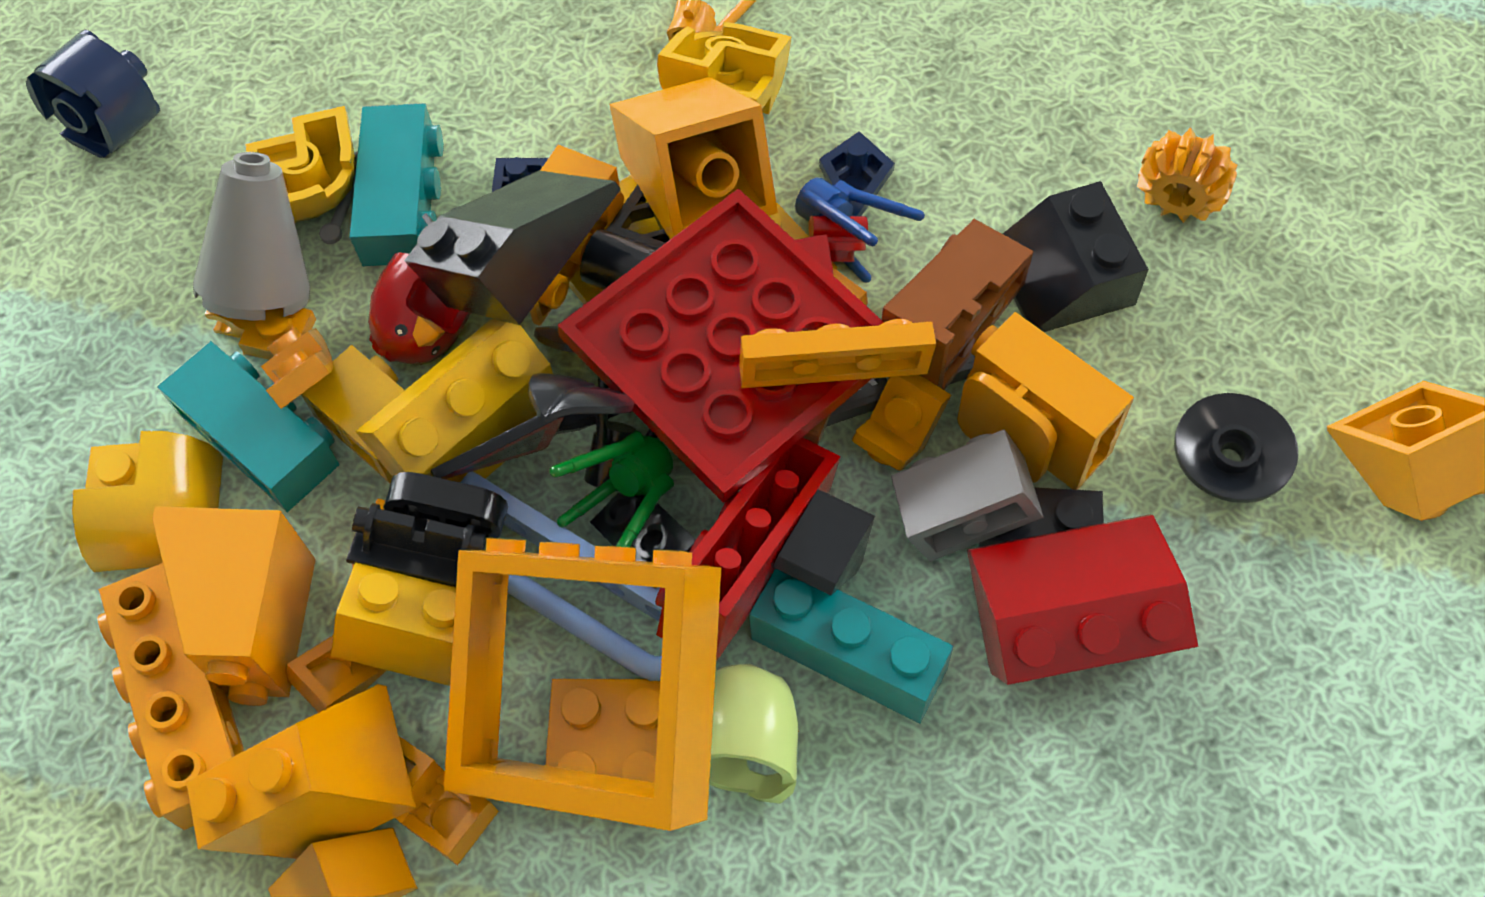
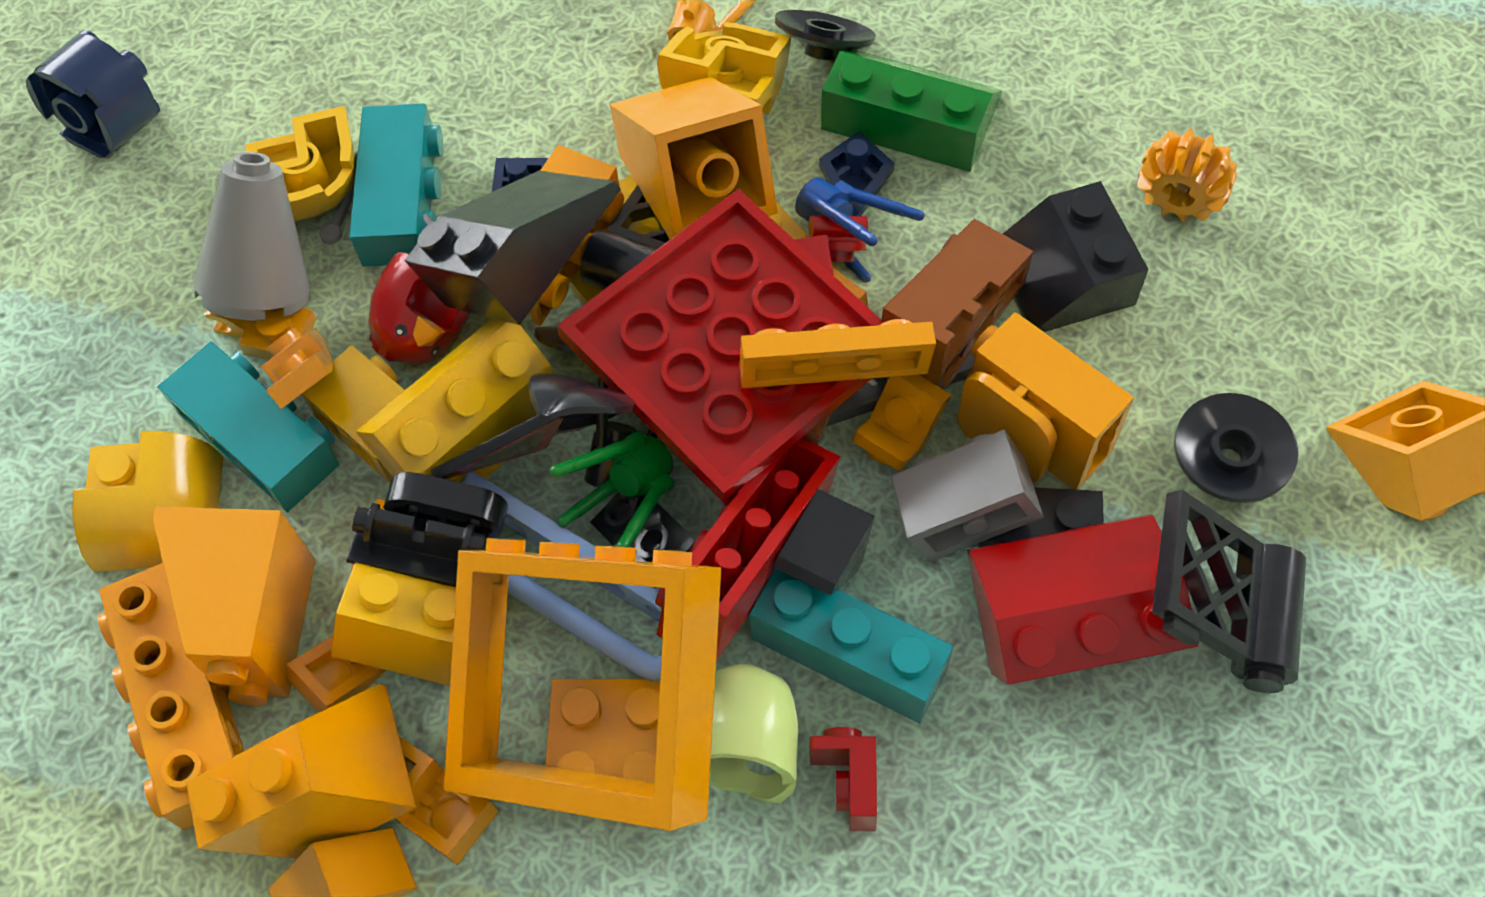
(824, 32): none -> black dish
(854, 788): none -> red bracket
(908, 108): none -> green slope
(1261, 599): none -> black piece

